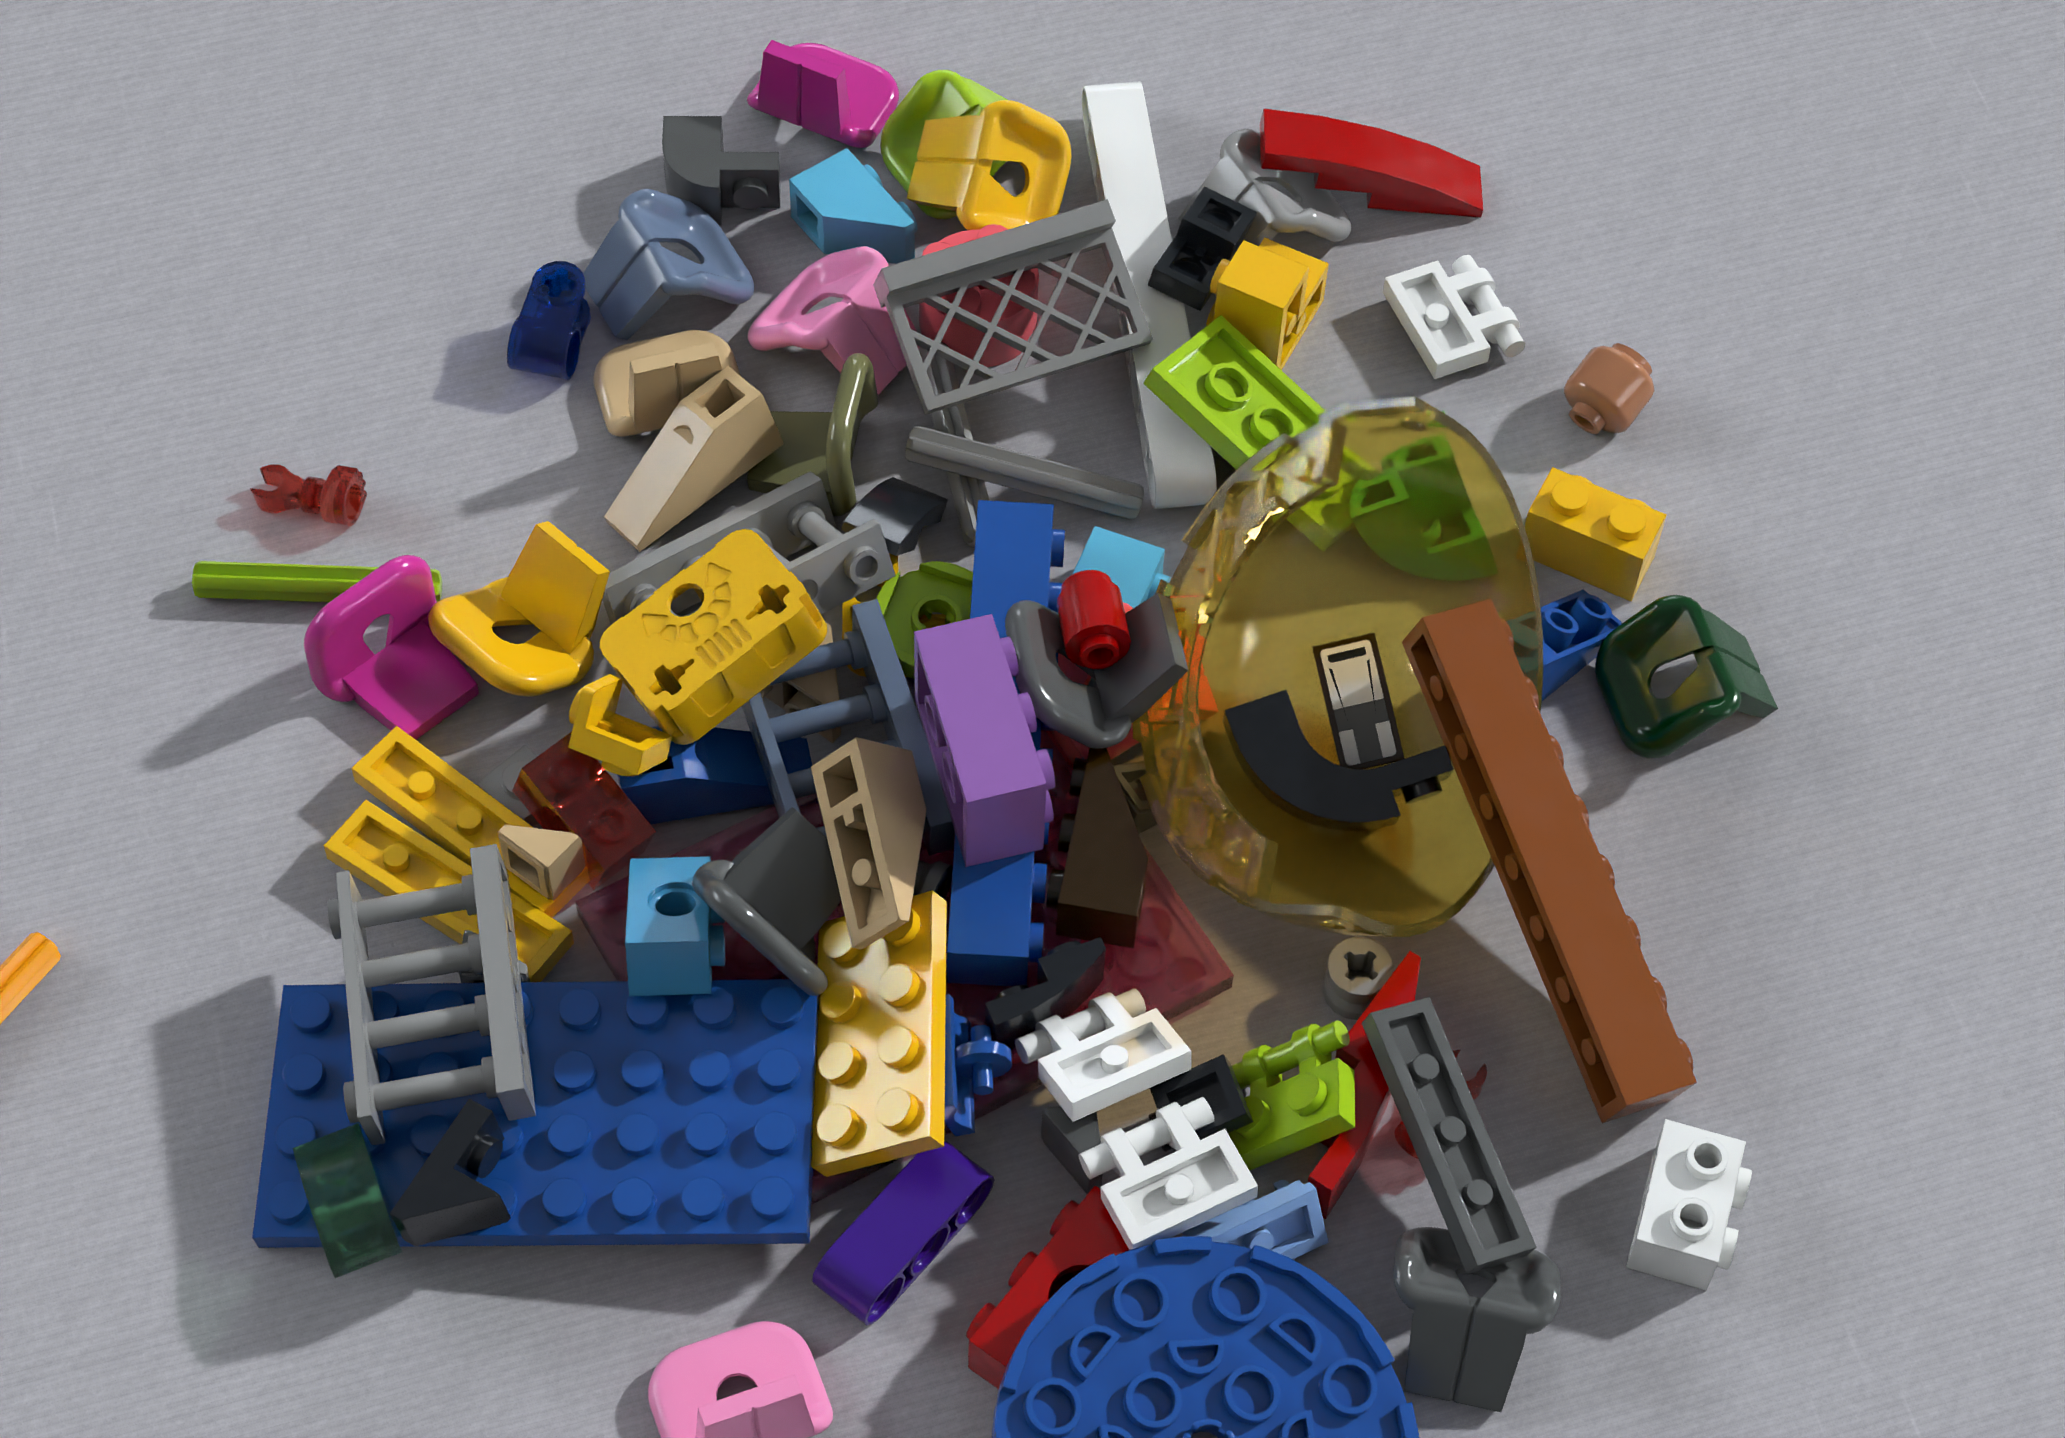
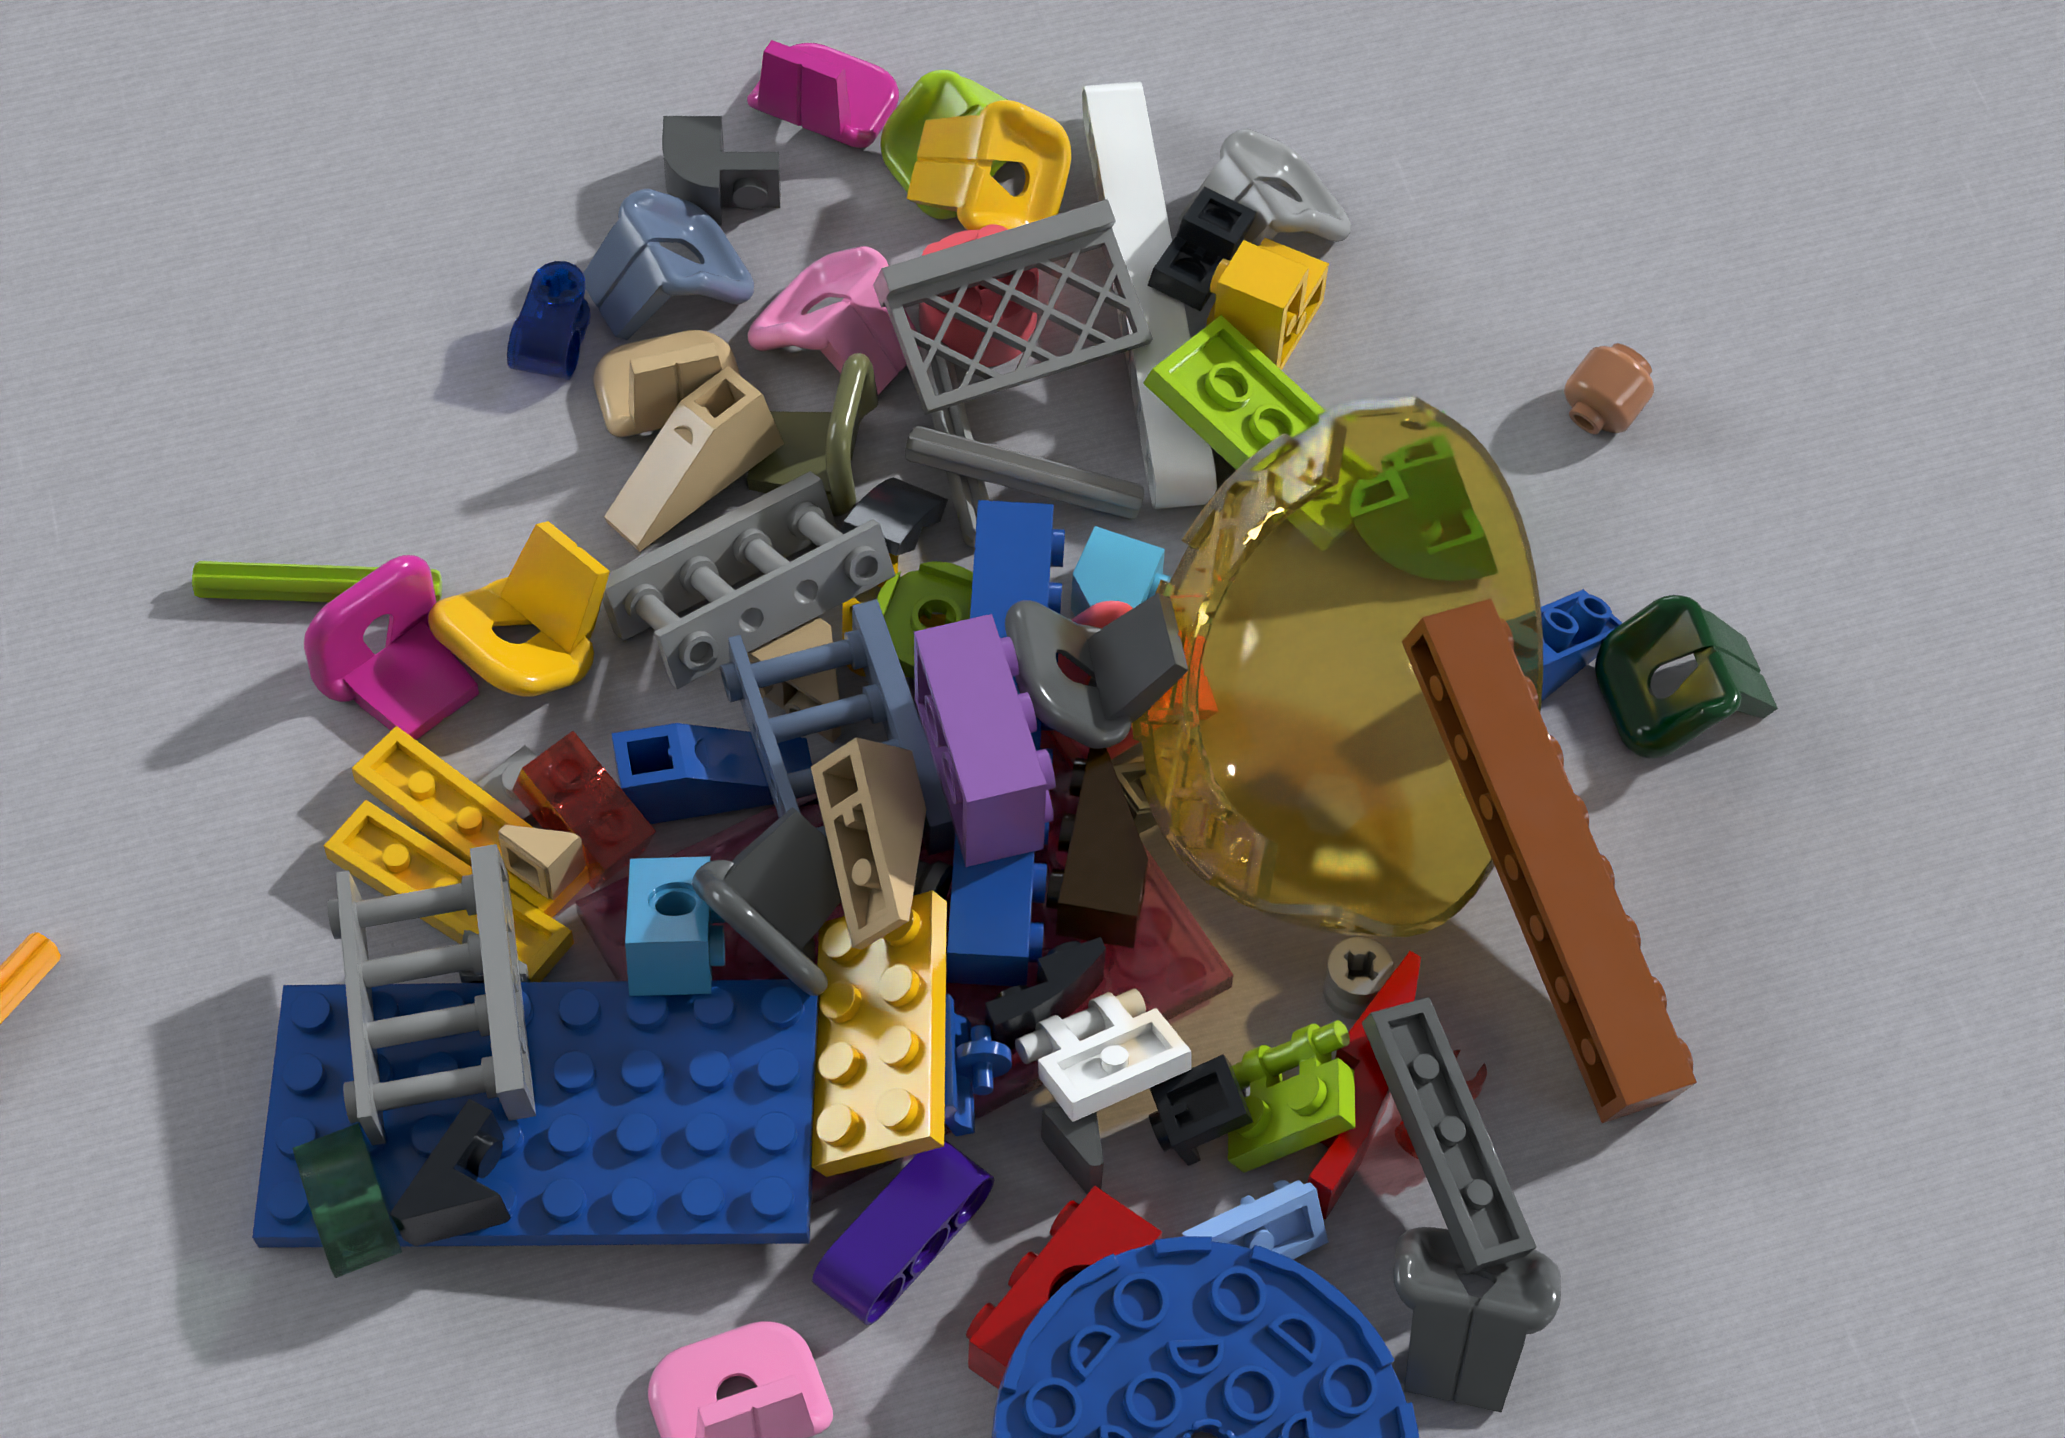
(337, 498): clear red piece -> none
(617, 741): yellow bracket -> none
(738, 642): yellow axle -> none
(848, 208): medium azure slope -> none
(1093, 620): red brick -> none
(1177, 1190): white plate -> none
(1313, 788): black arch -> none
(1358, 702): slope -> none
(1366, 159): red slope -> none
(1439, 322): white plate -> none
(1593, 533): yellow brick -> none
(1688, 1205): white brick -> none

